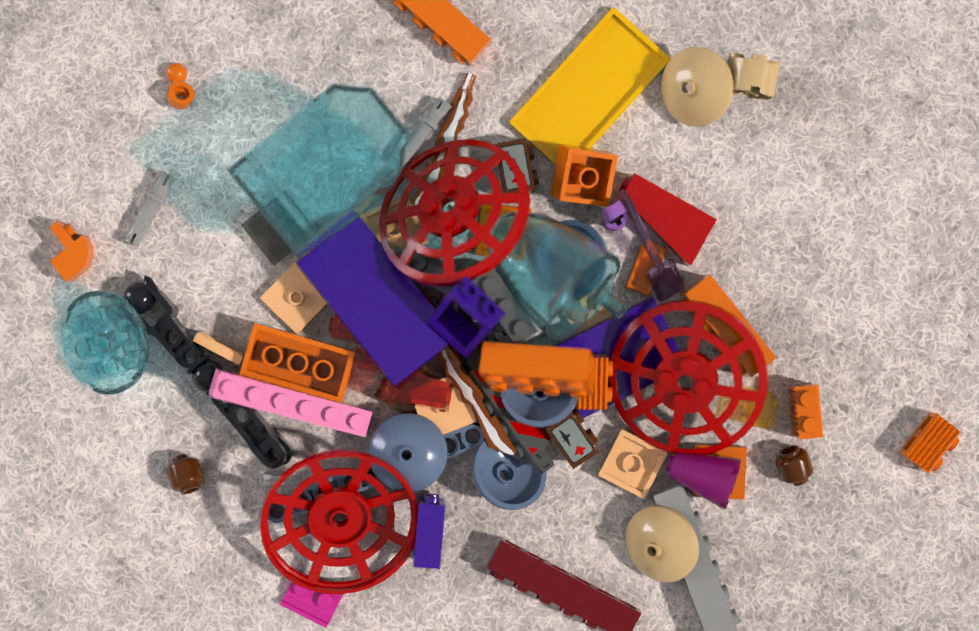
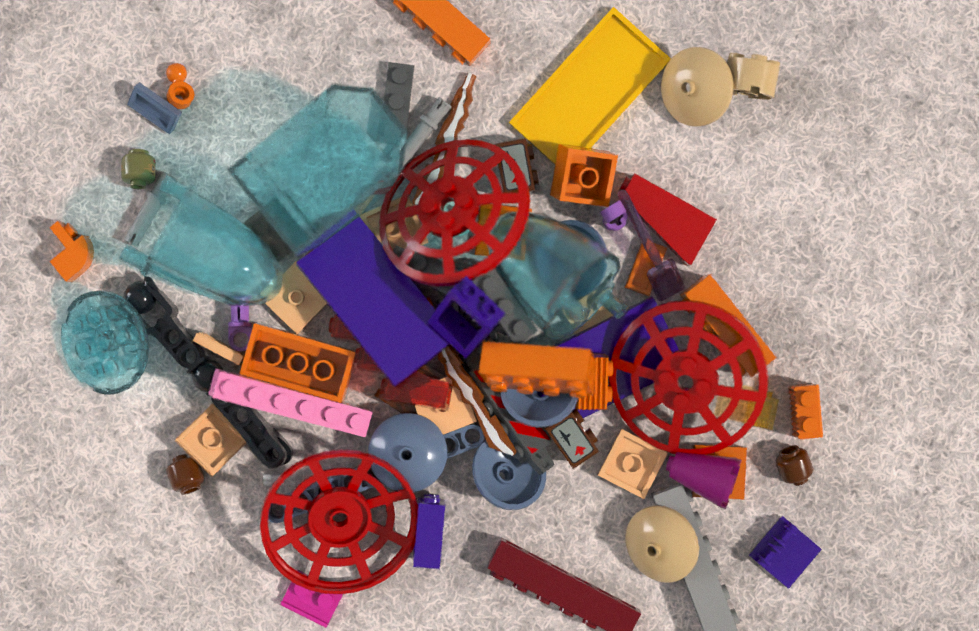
(138, 168): none -> olive head
(154, 108): none -> sand blue tile
(209, 252): none -> clear light blue windscreen
(211, 440): none -> light nougat plate
(238, 324): none -> medium lavender connector
(399, 90): none -> dark grey plate
(785, 552): none -> dark purple hinge
(930, 443): orange brick -> none

